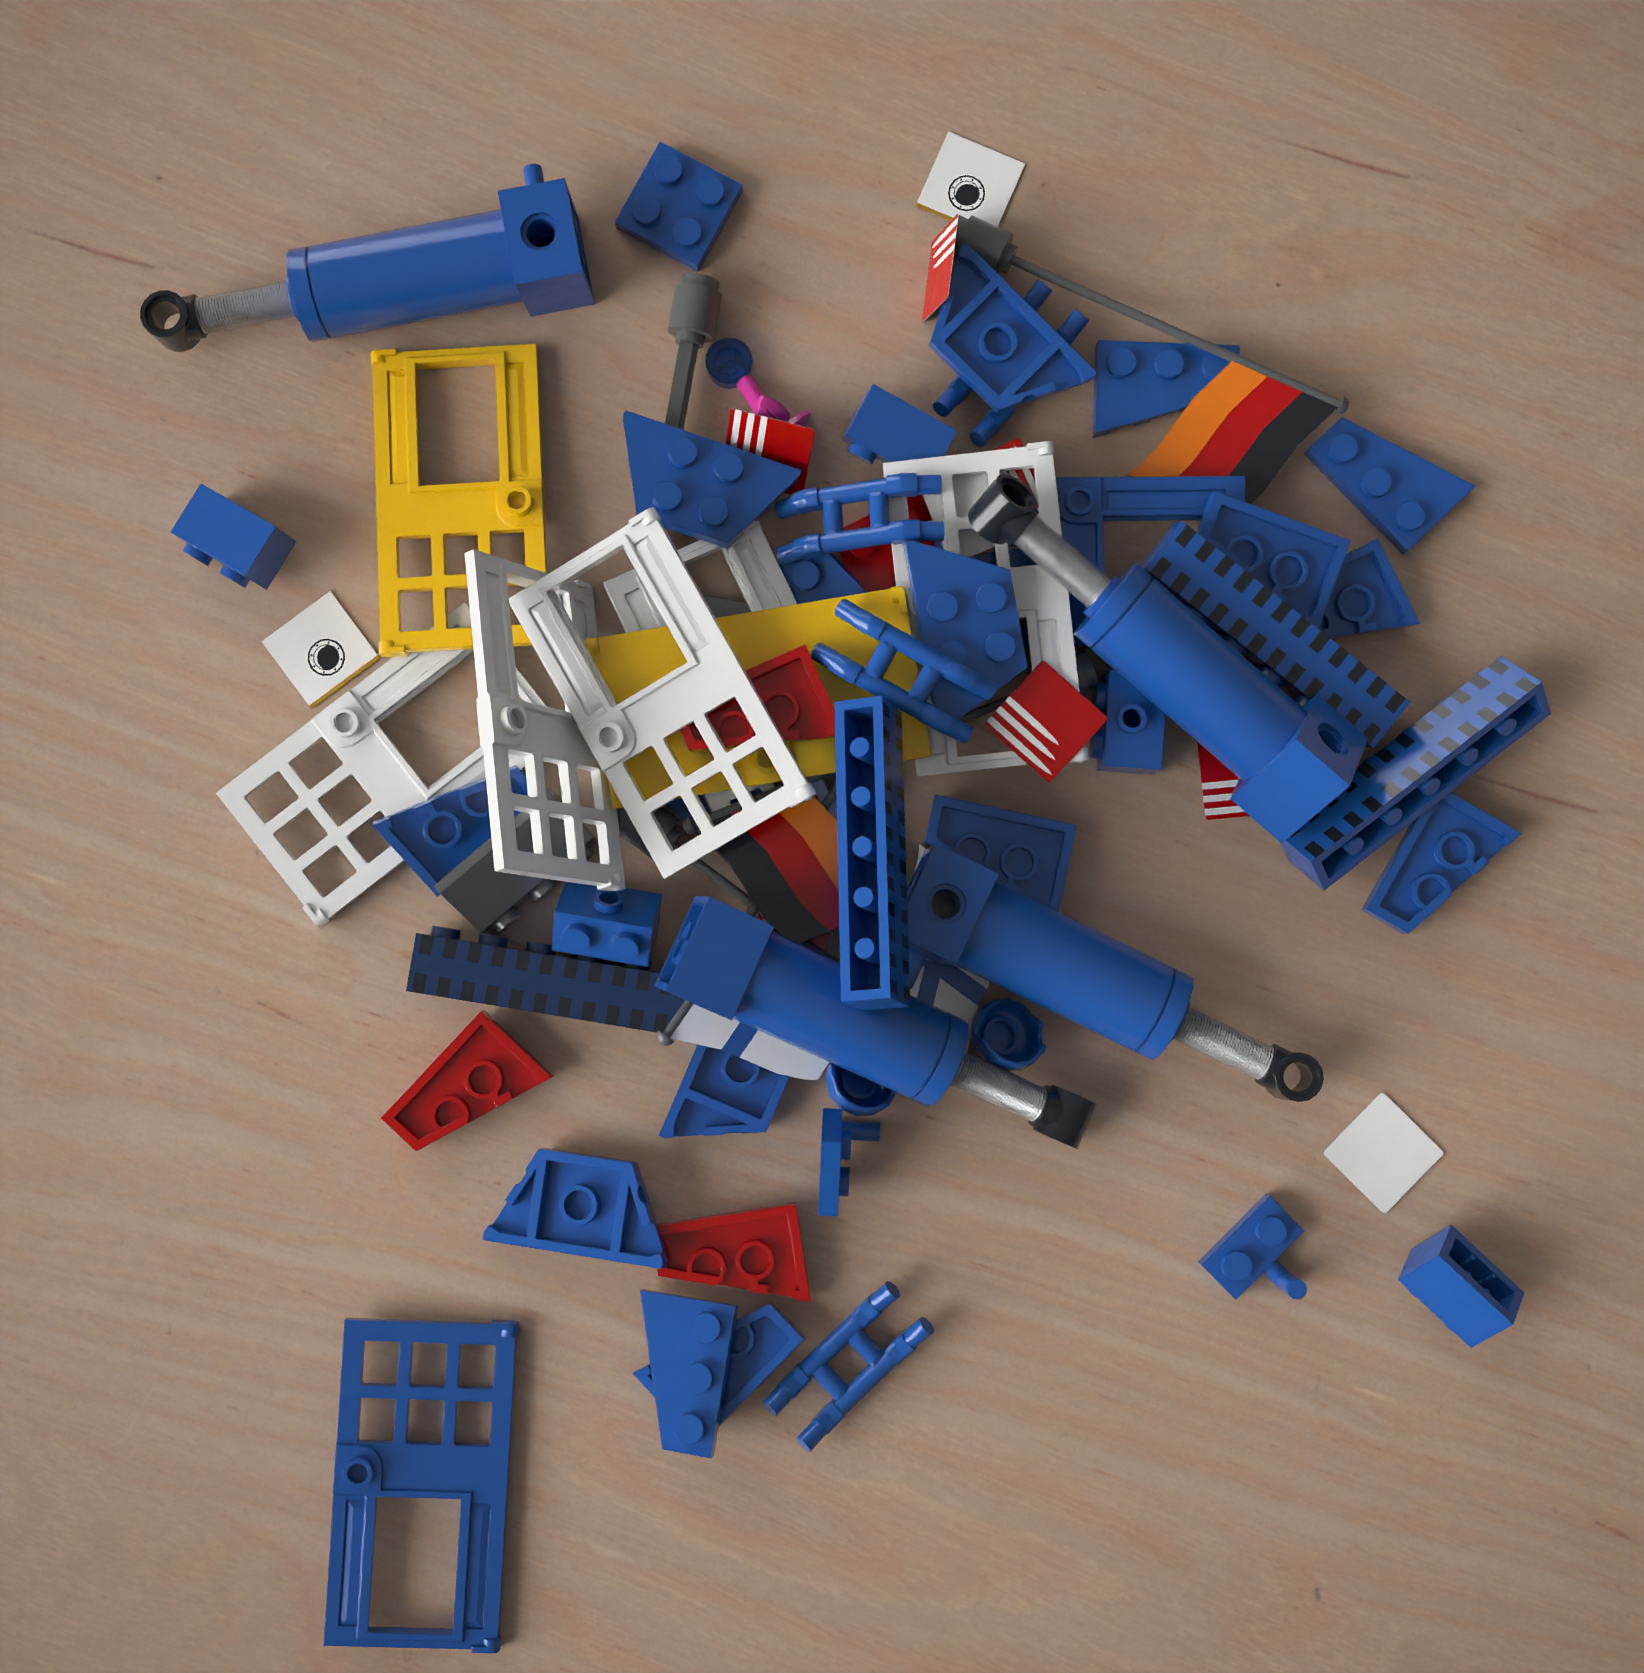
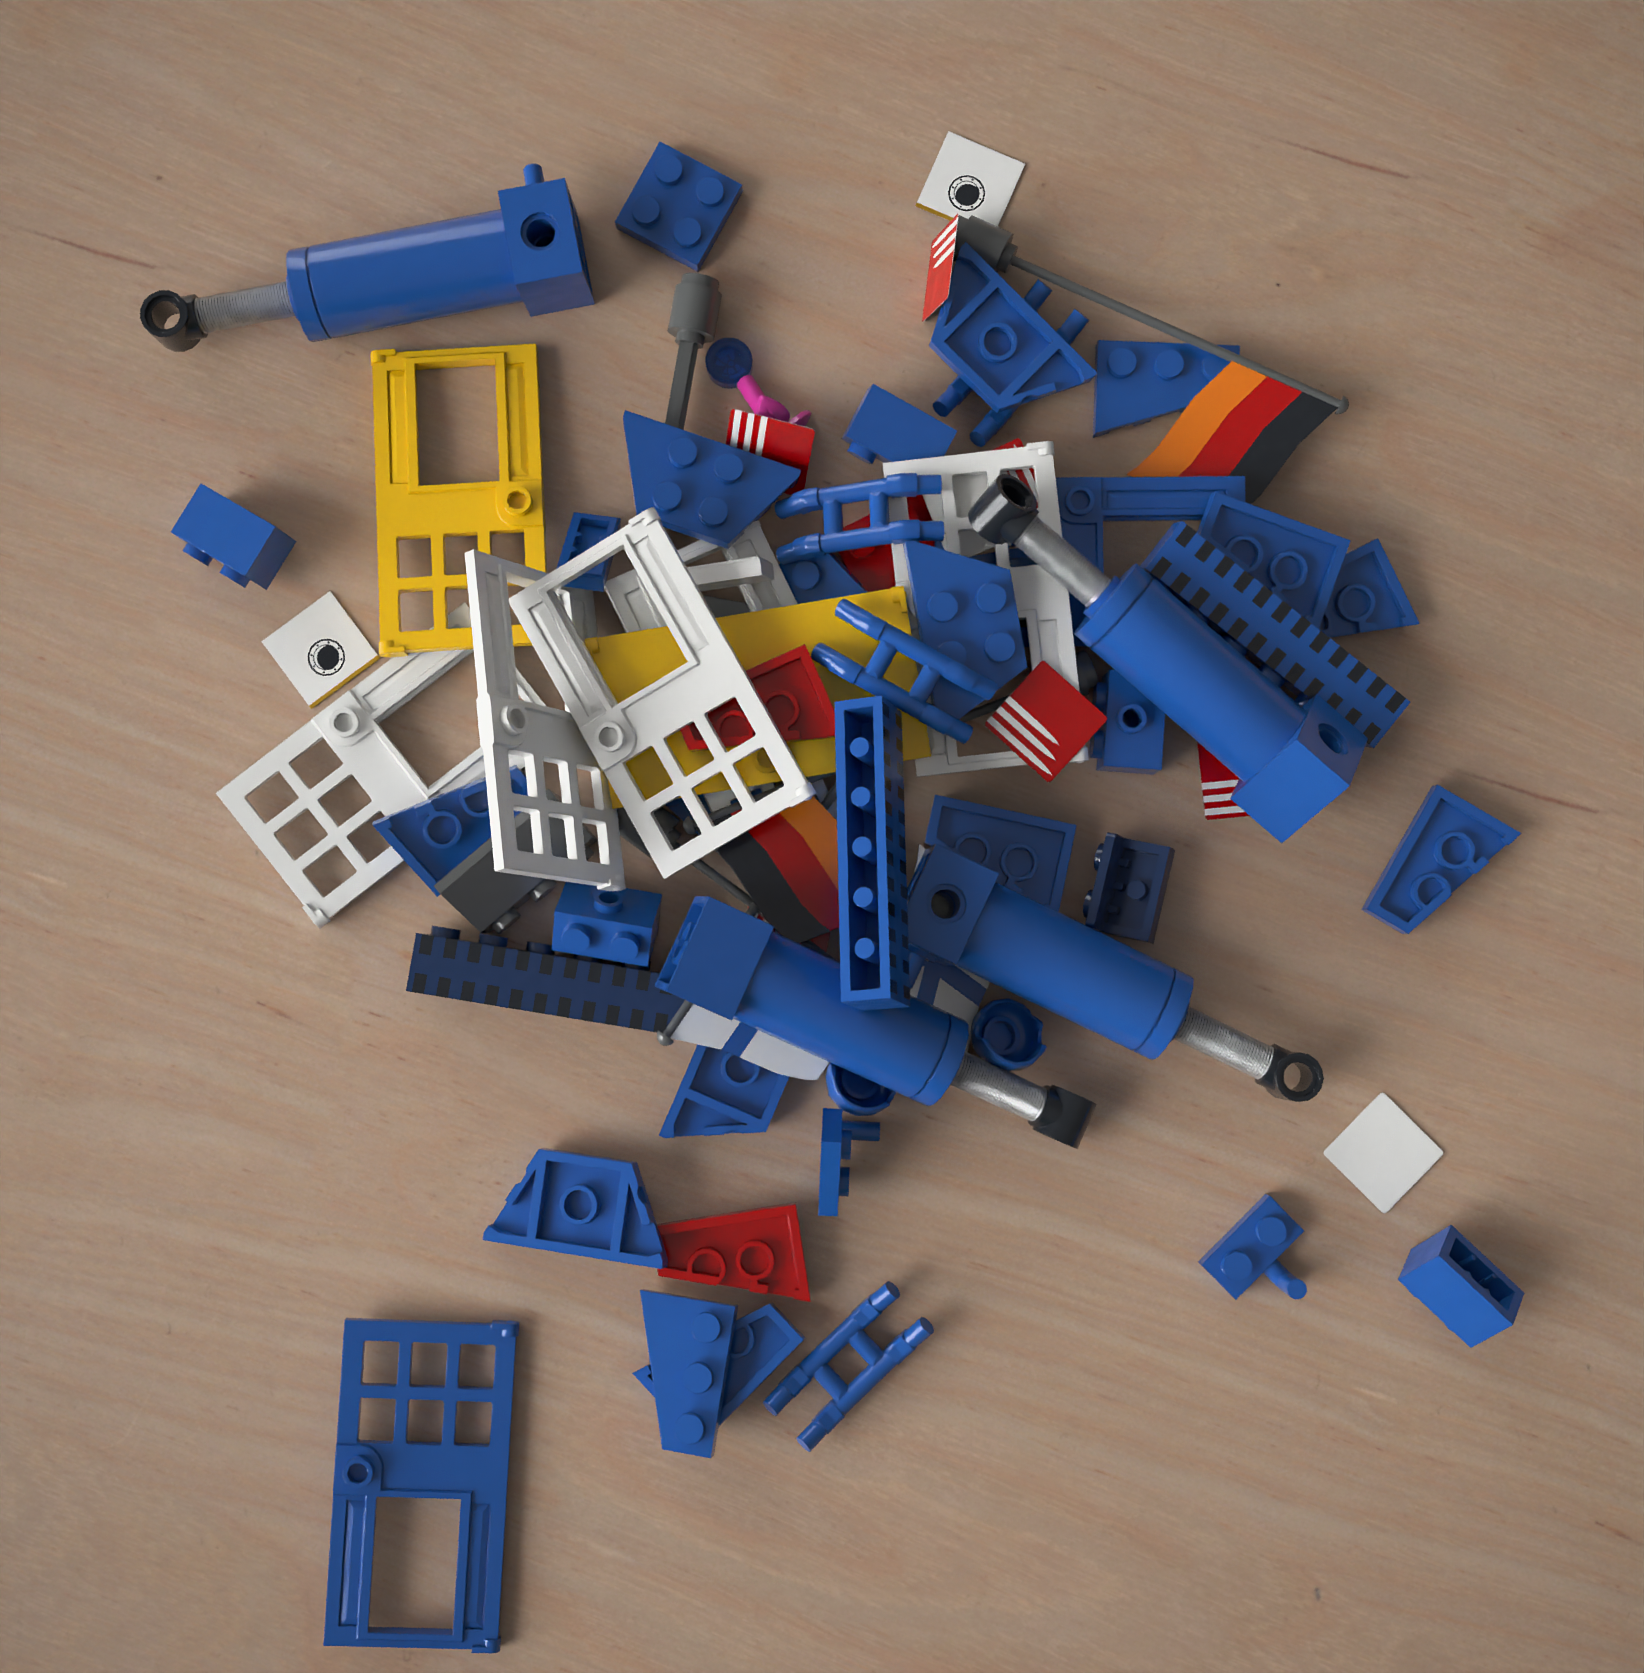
(465, 1082): red wing -> none
(583, 534): none -> blue plate
(732, 573): none -> white tile
(1128, 888): none -> dark blue bracket
(1386, 483): blue wing -> none
(1419, 770): blue brick -> none

